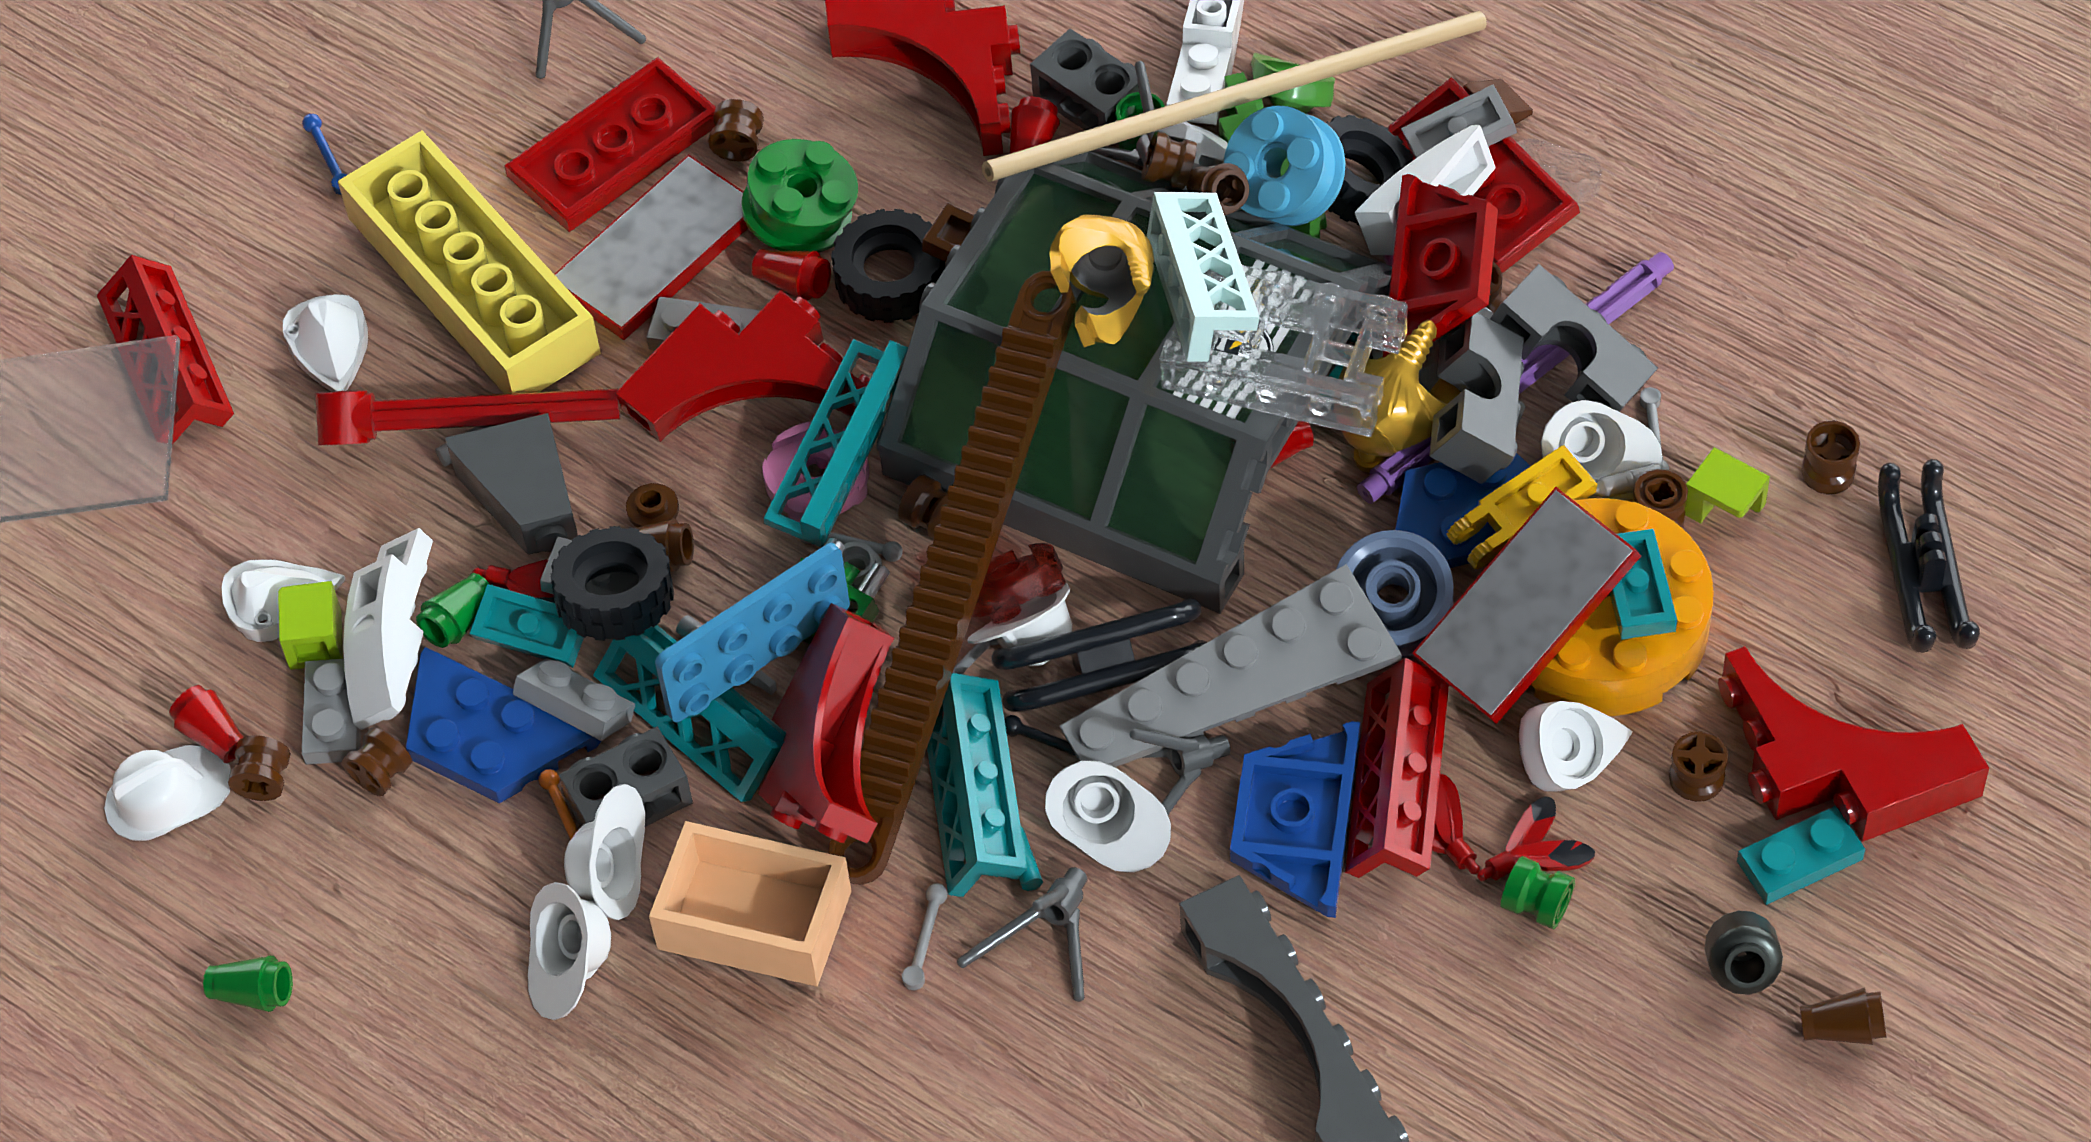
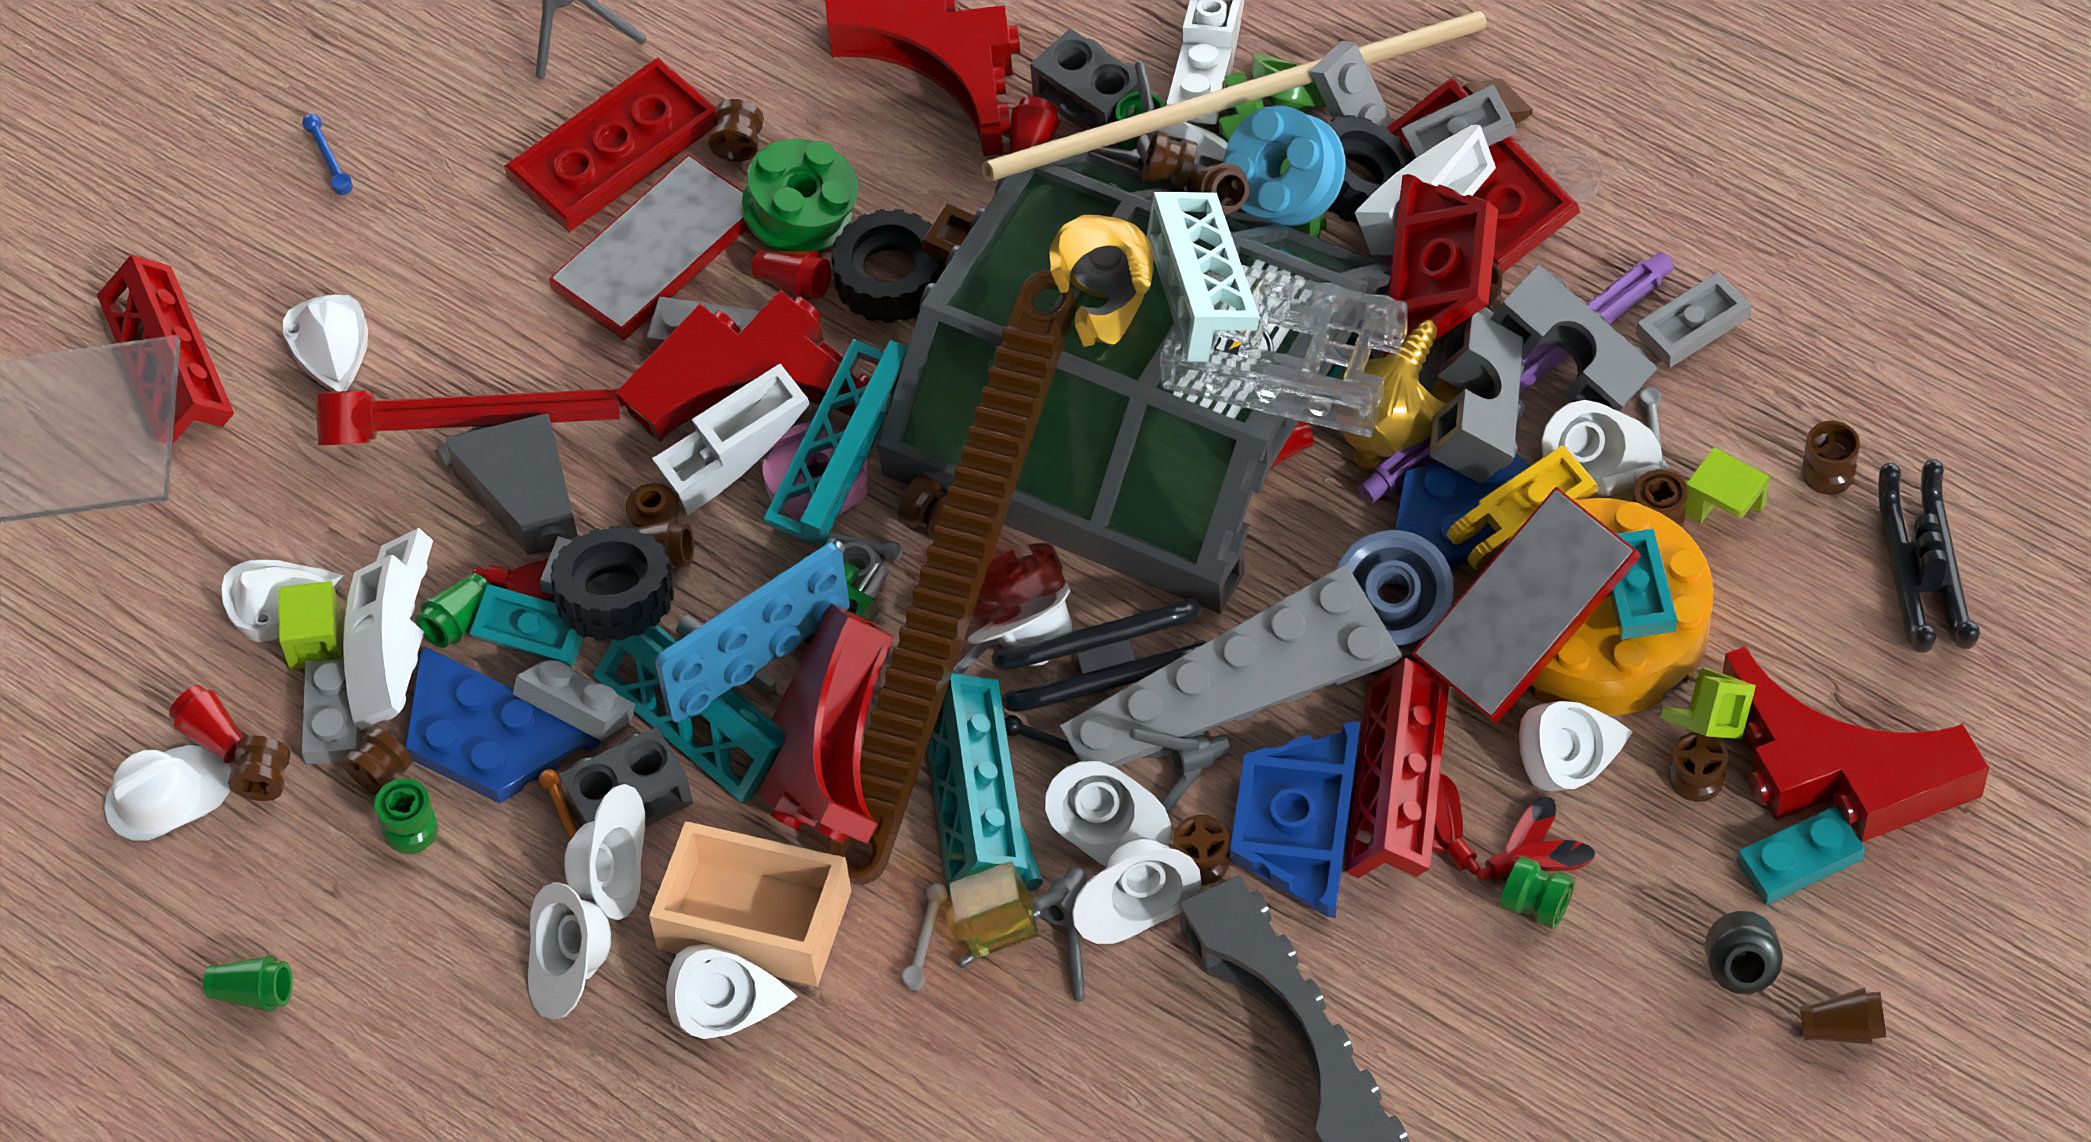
(406, 816): none -> green wheel
(469, 267): light yellow brick -> none
(720, 992): none -> white piece
(731, 438): none -> white slope
(991, 910): none -> clear yellow brick
(1135, 891): none -> white piece
(1204, 835): none -> reddish brown wheel
(1349, 85): none -> light grey plate
(1693, 320): none -> light grey plate
(1716, 707): none -> lime panel

